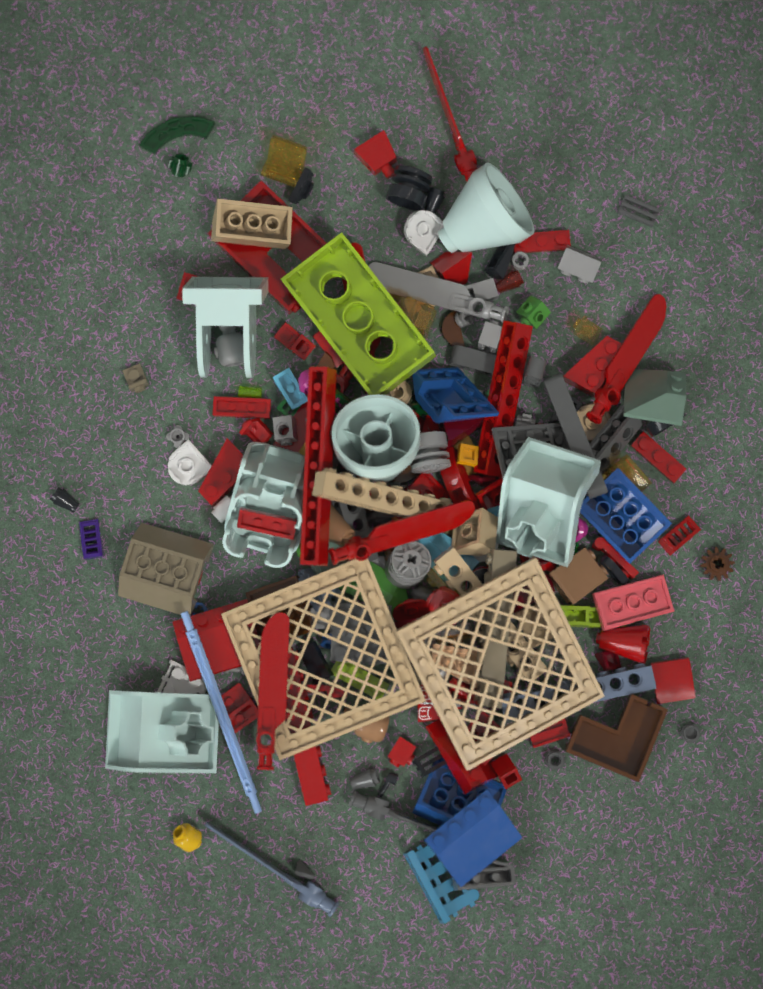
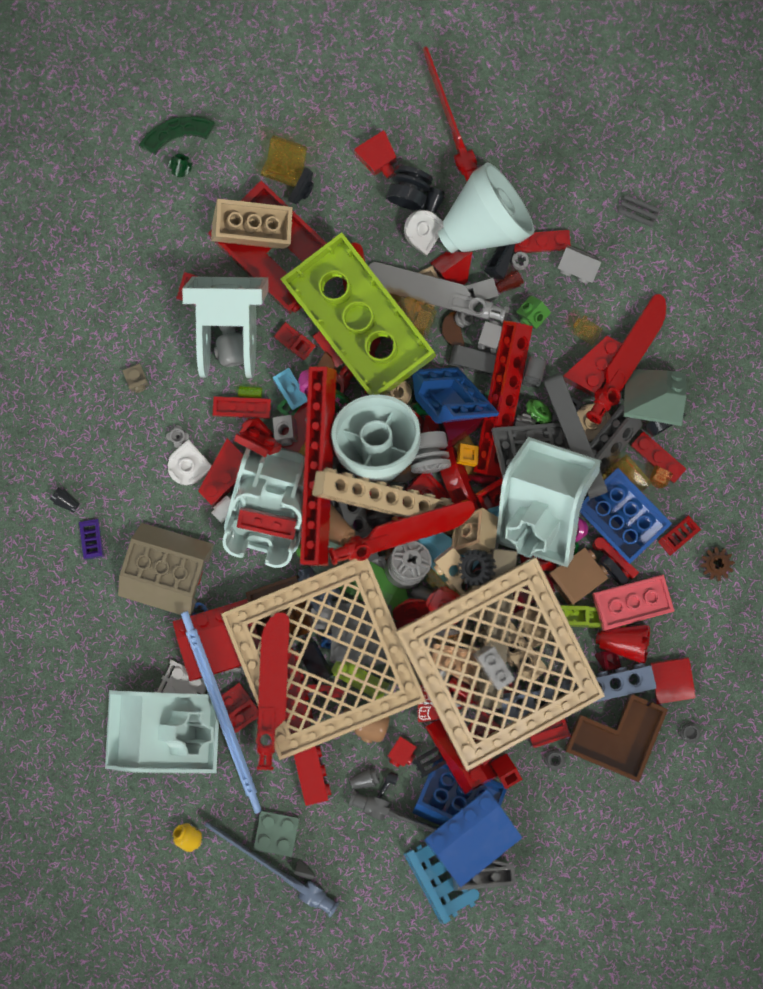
(257, 442): none -> red plate
(276, 833): none -> sand green plate
(467, 567): none -> black tyre
(493, 666): none -> light grey brick
(539, 411): none -> bright green gear
(660, 477): none -> clear orange tile

